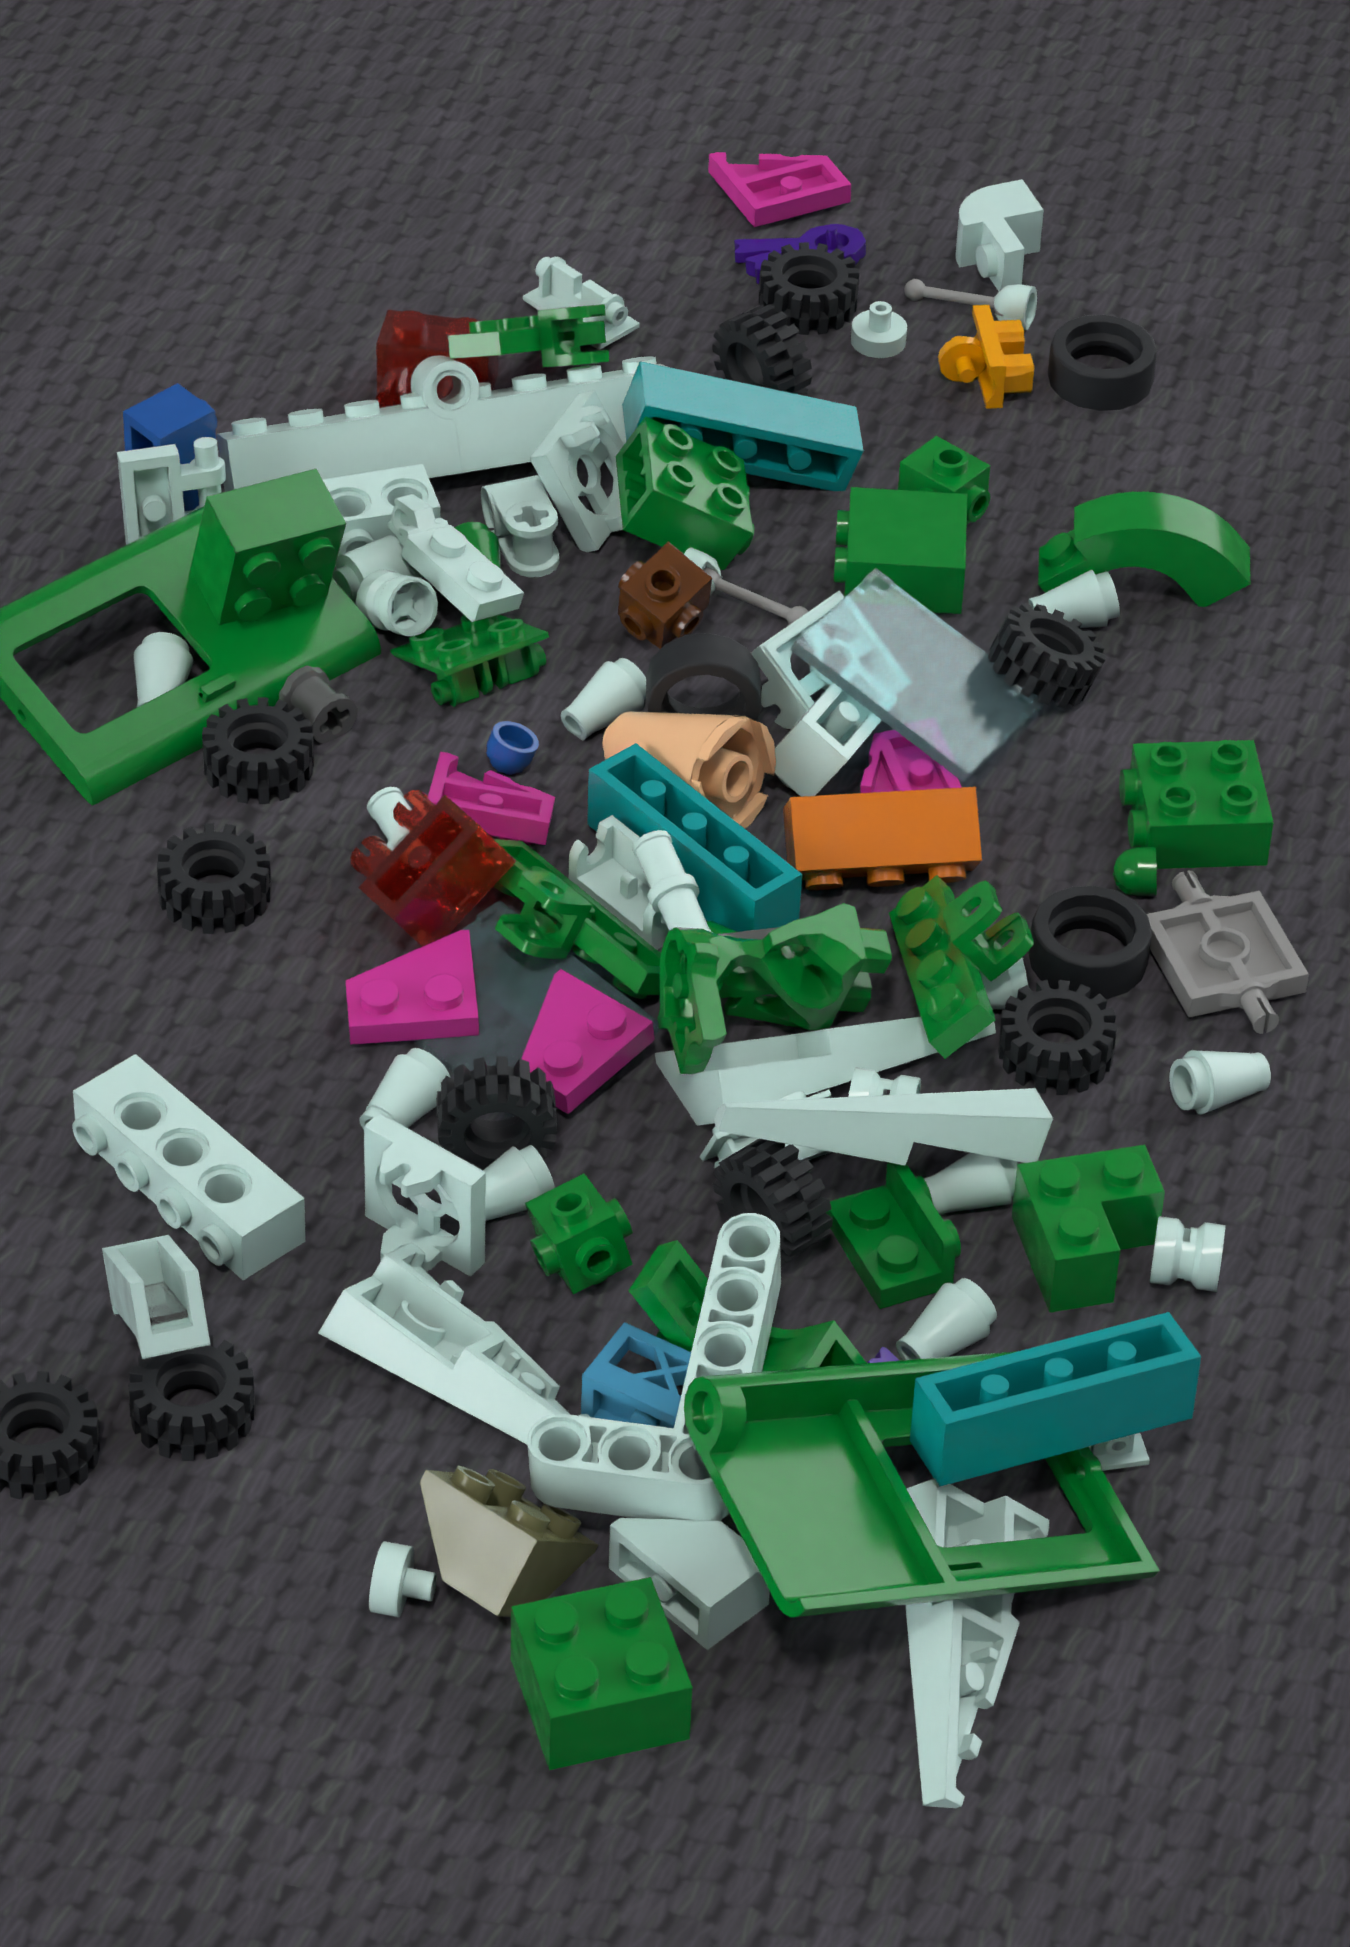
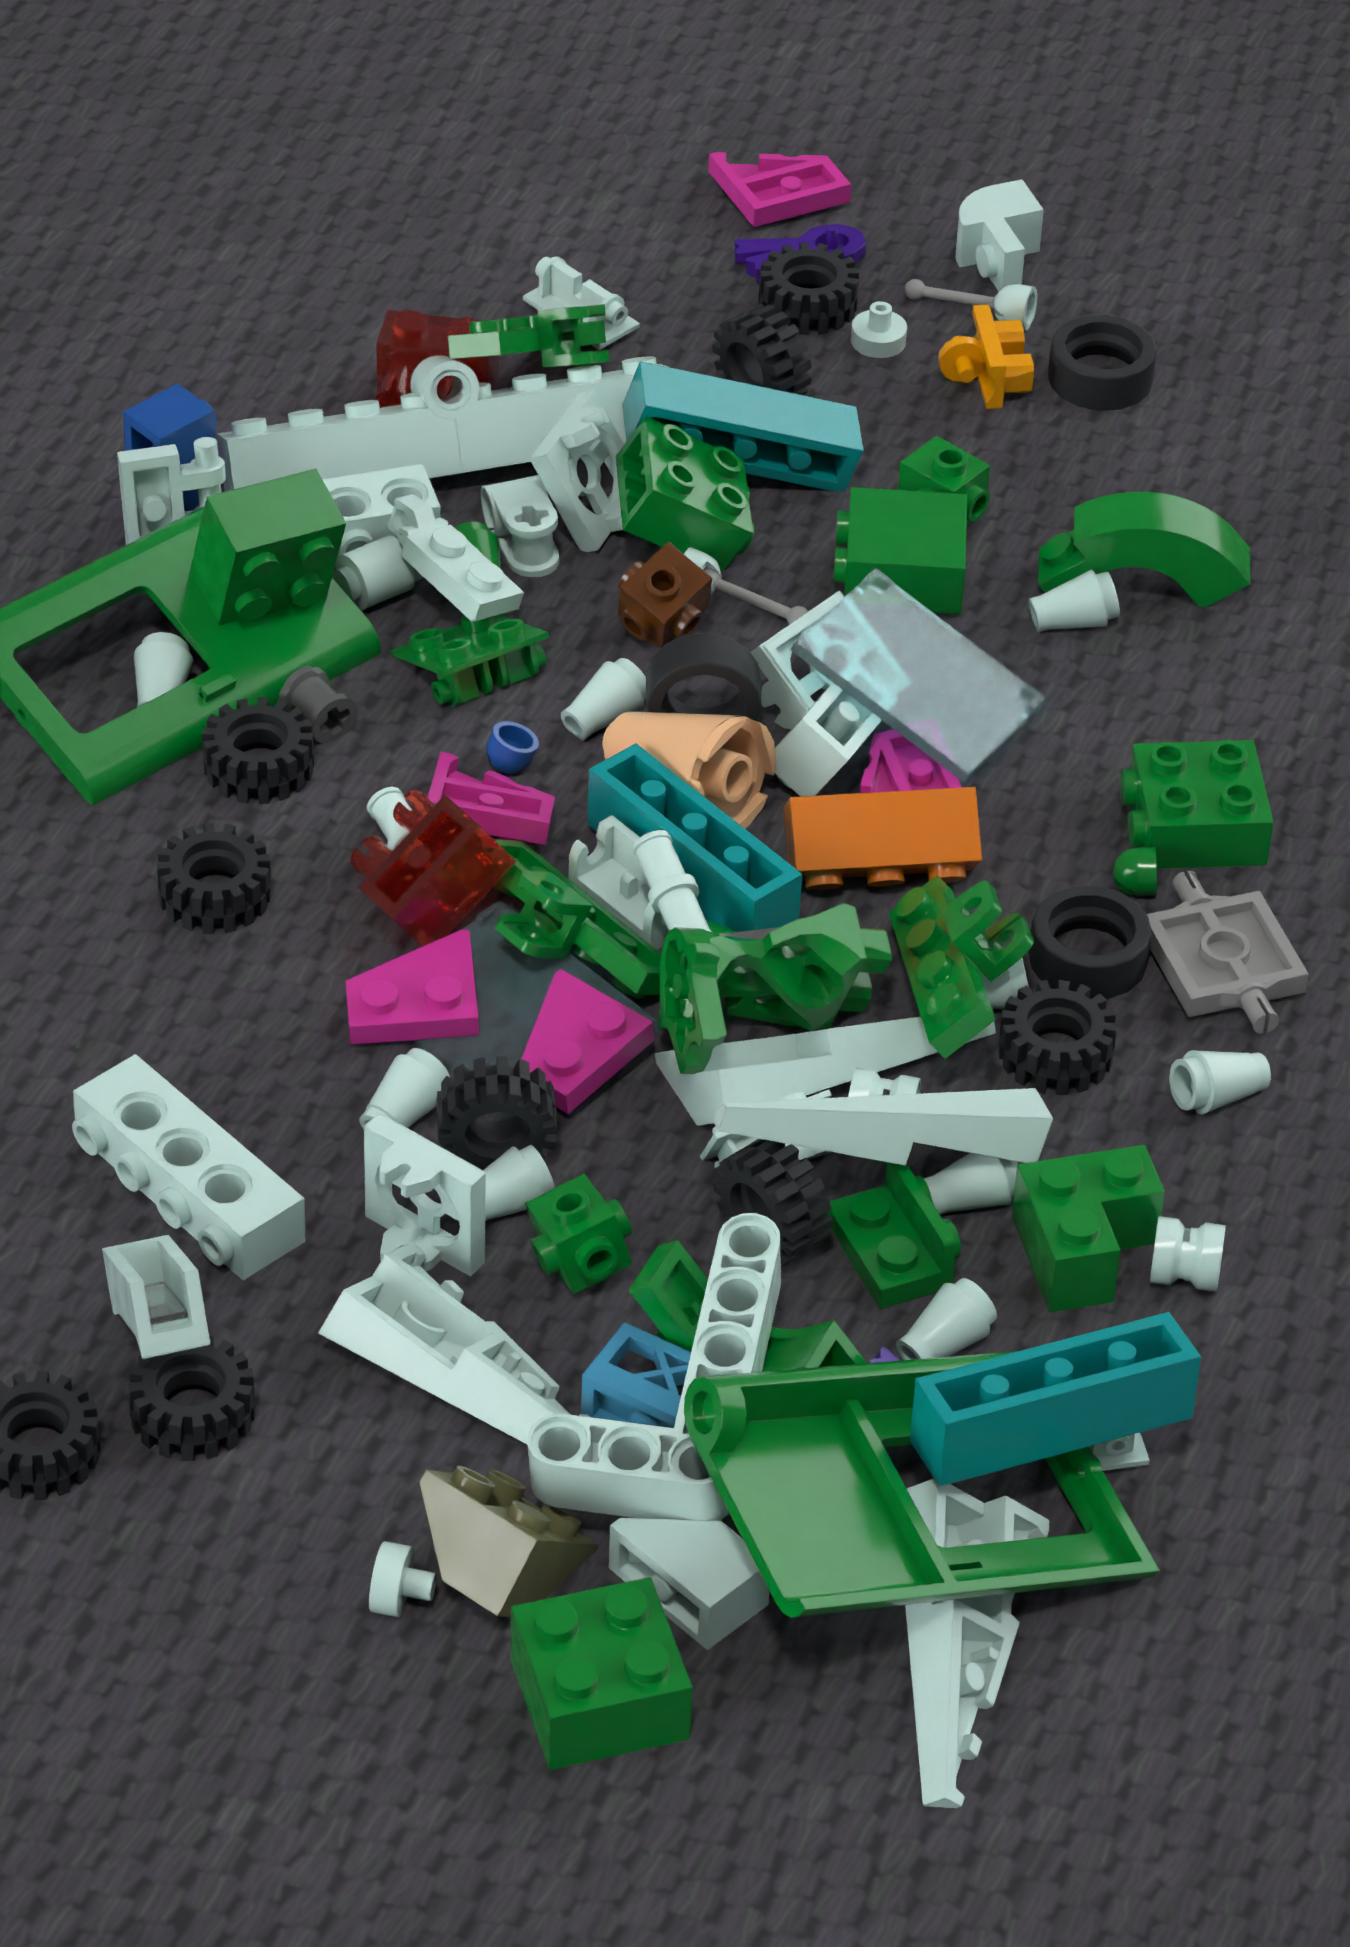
(397, 602): light aqua wheel -> none
(1046, 655): black tyre -> none

